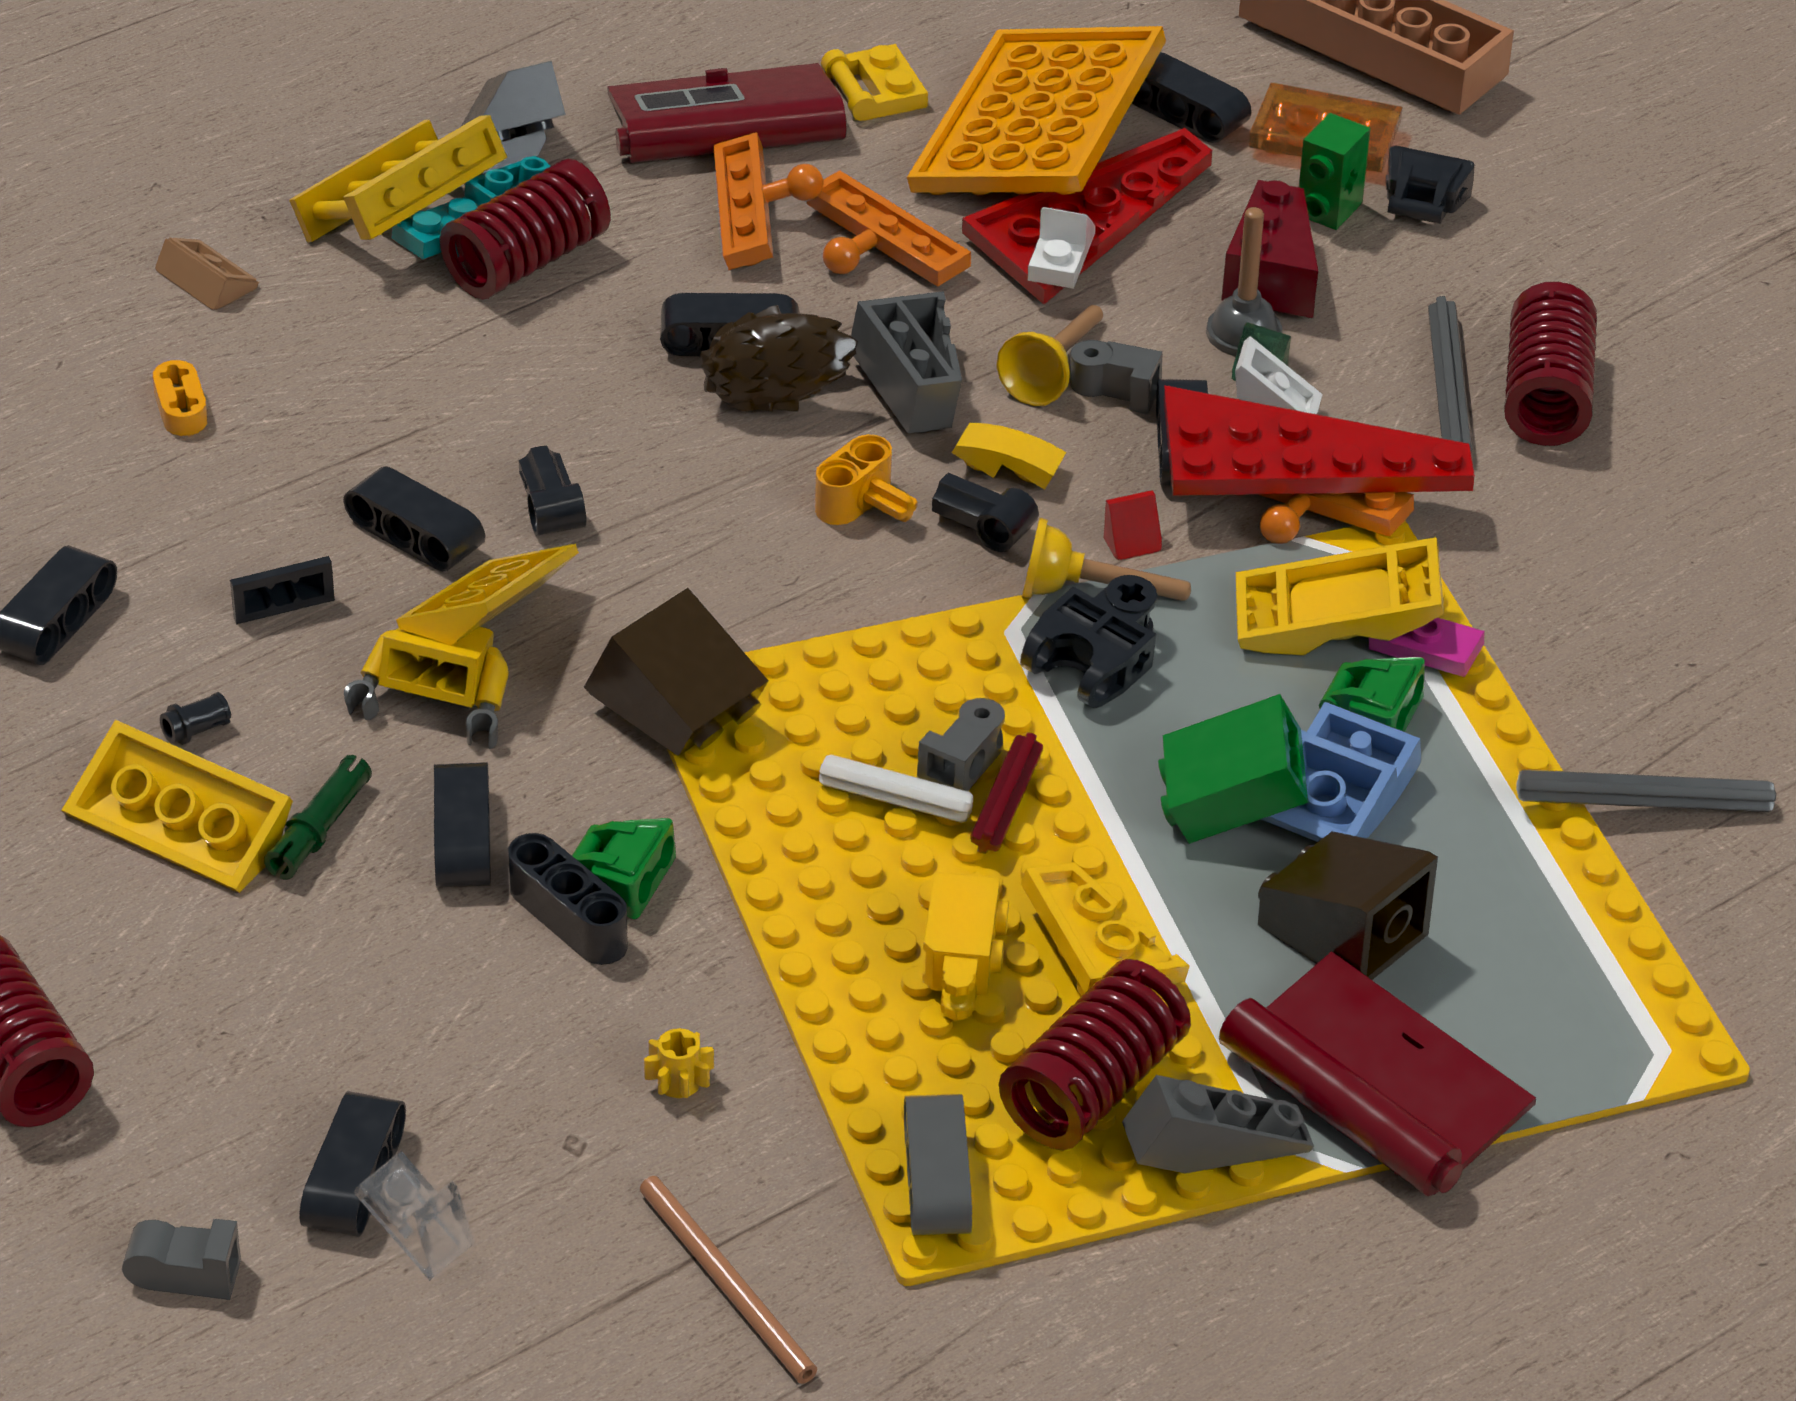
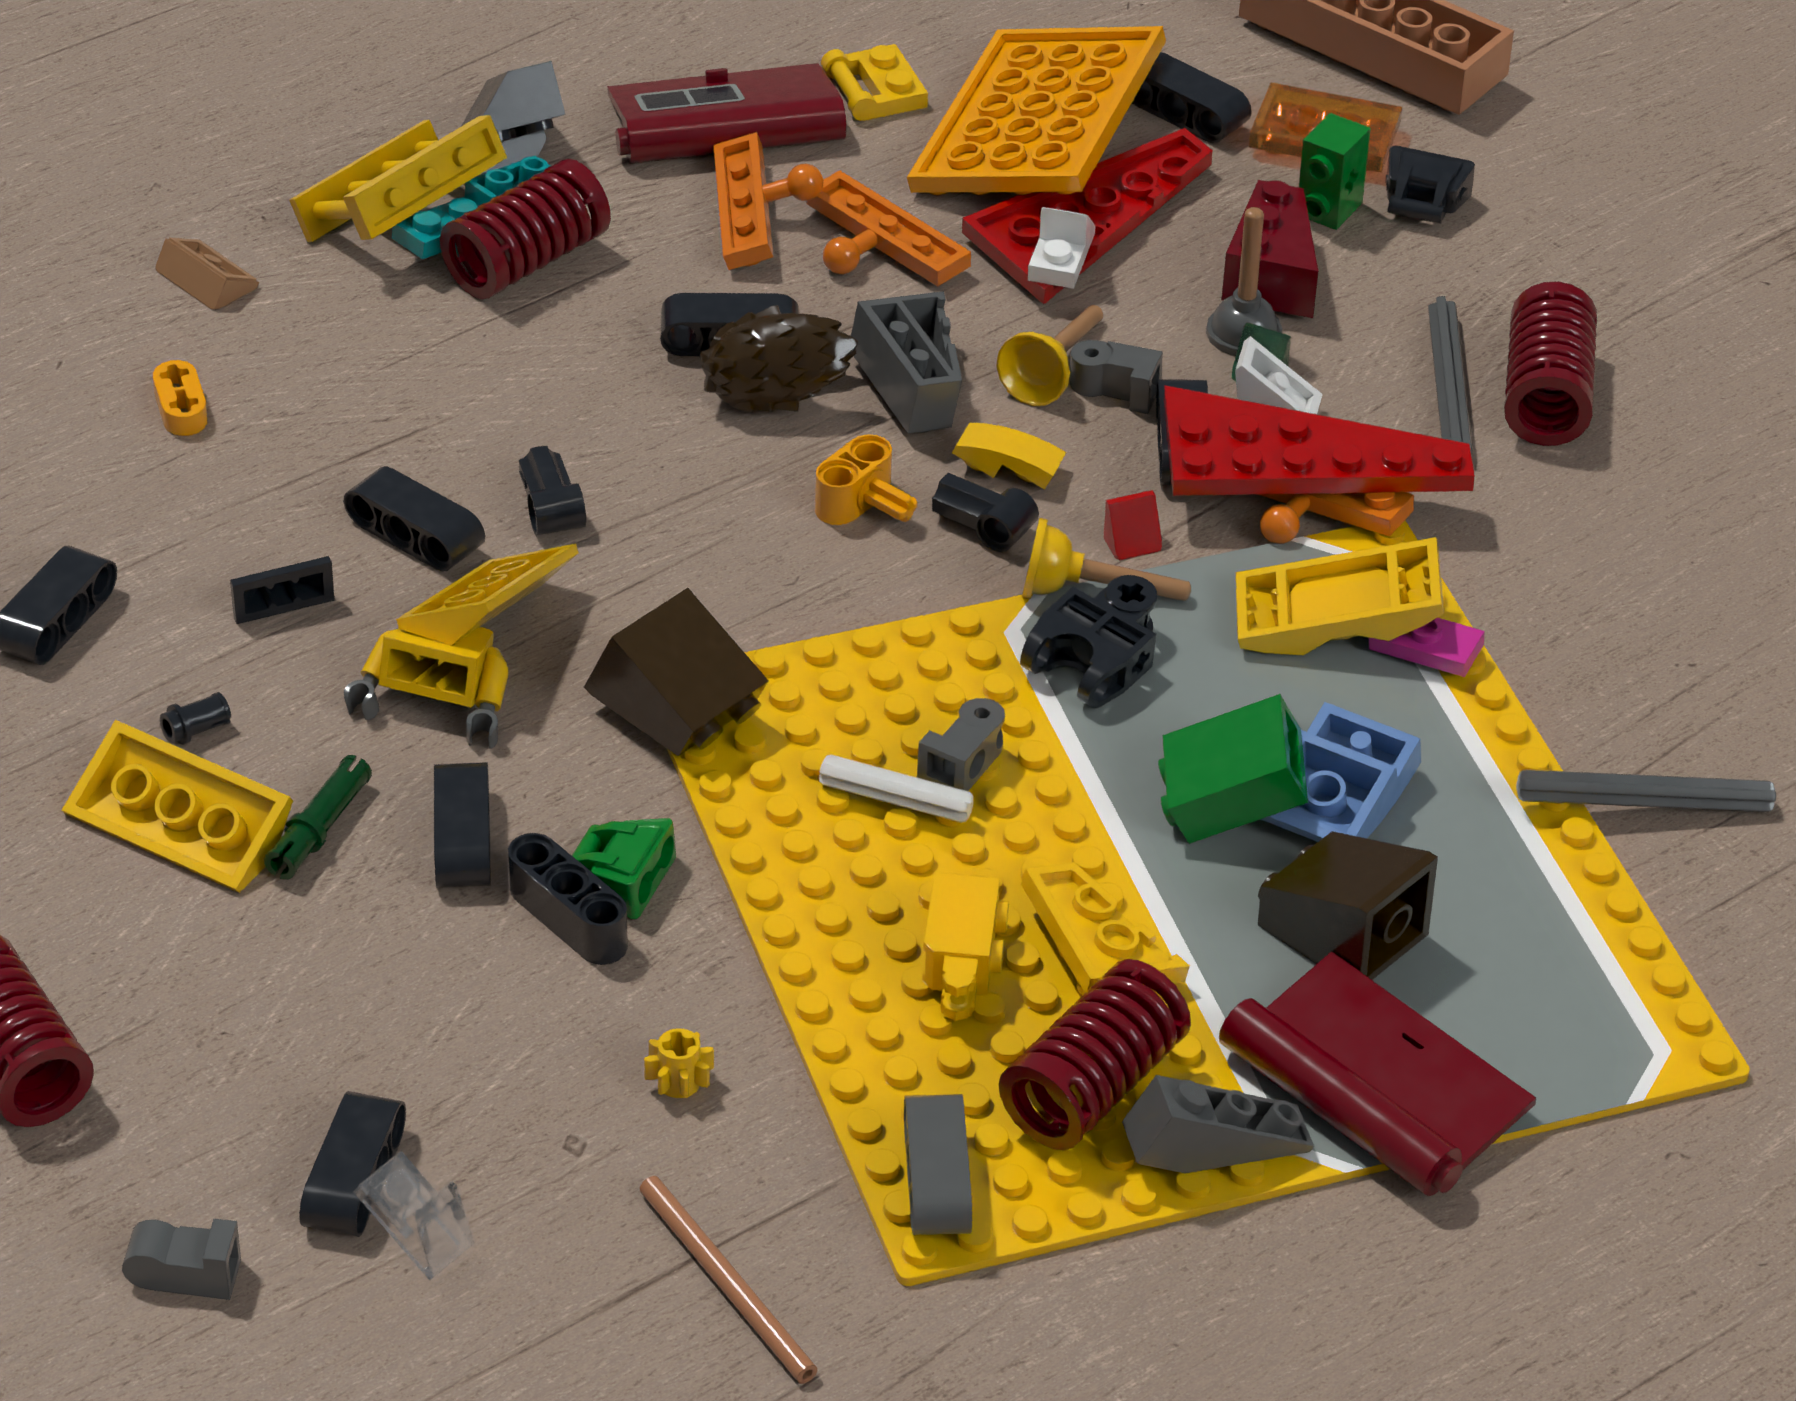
(1006, 793): dark red axle -> none
(1379, 689): green piece -> none

